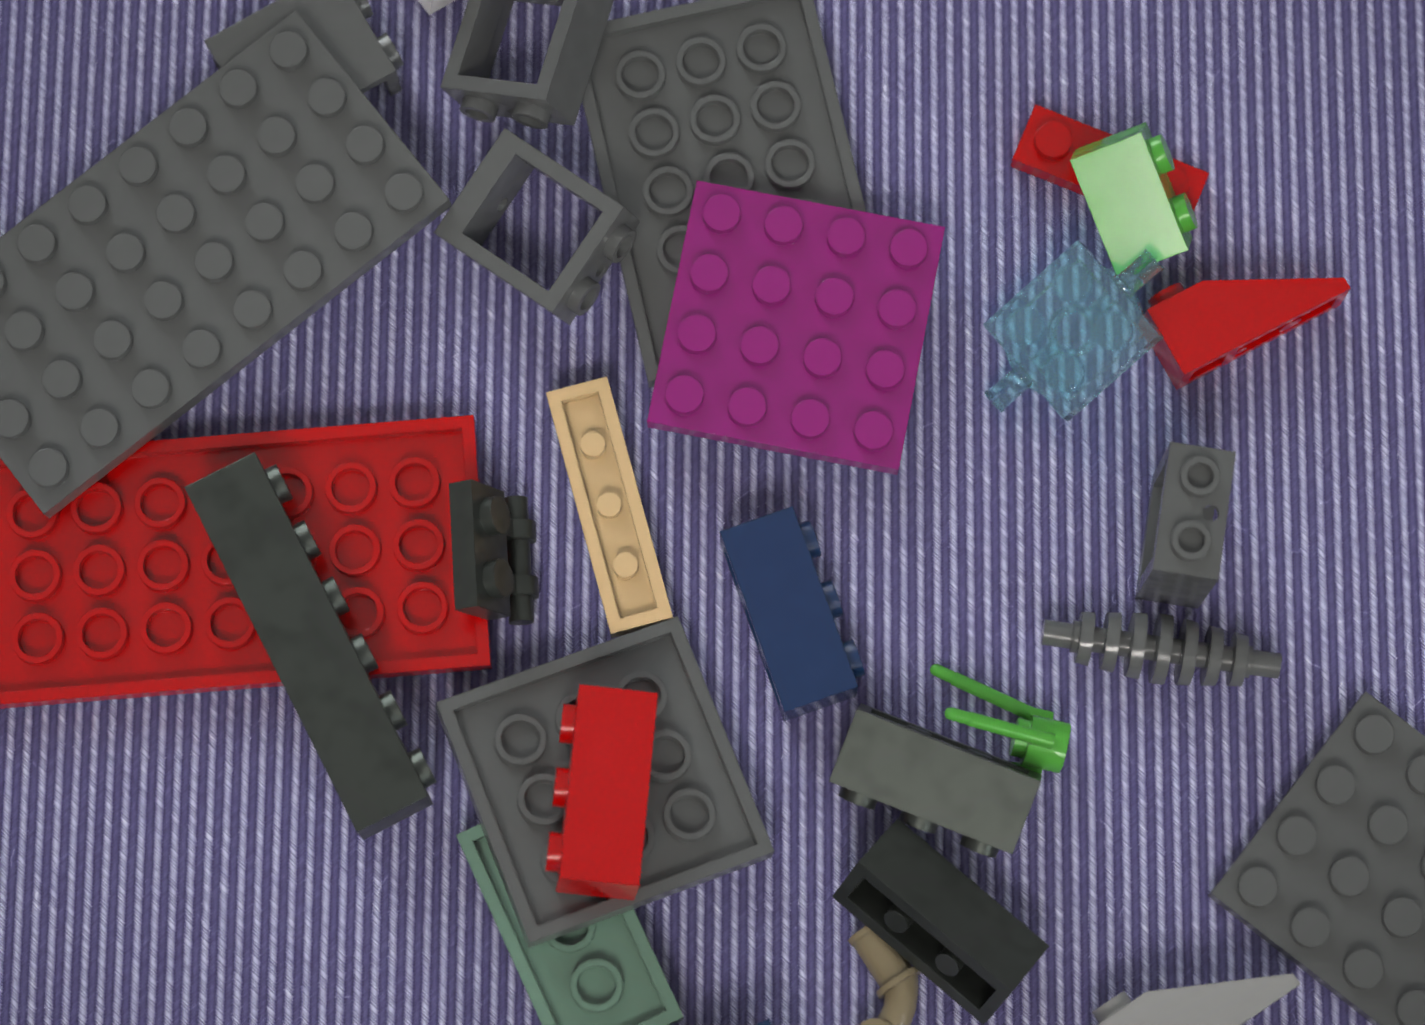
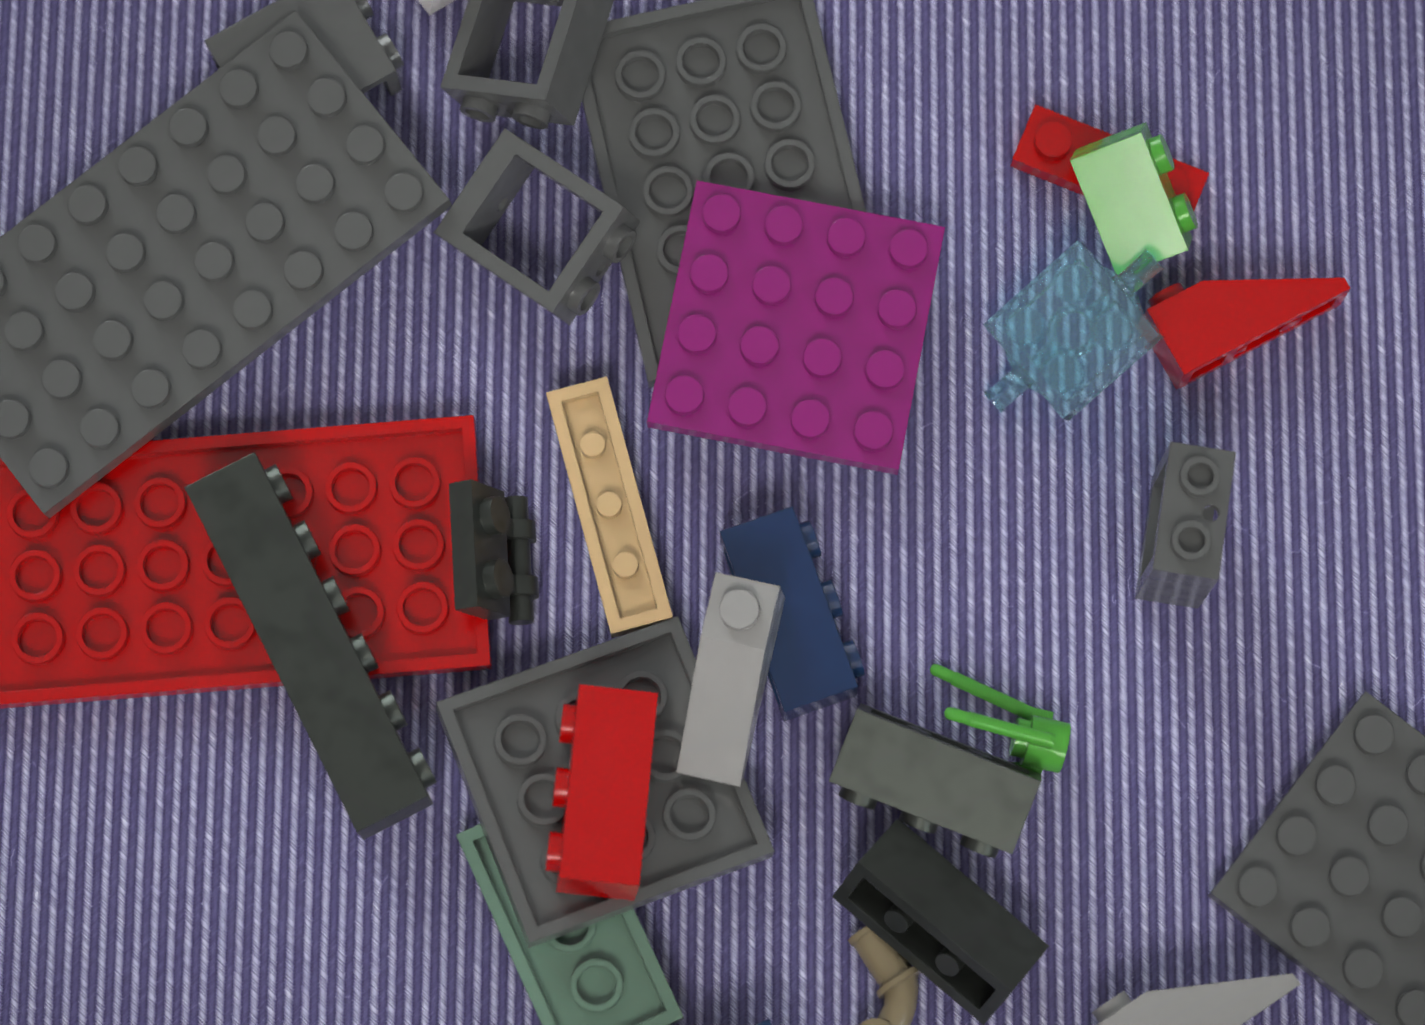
(729, 678): none -> light grey slope
(1161, 649): dark grey piece -> none

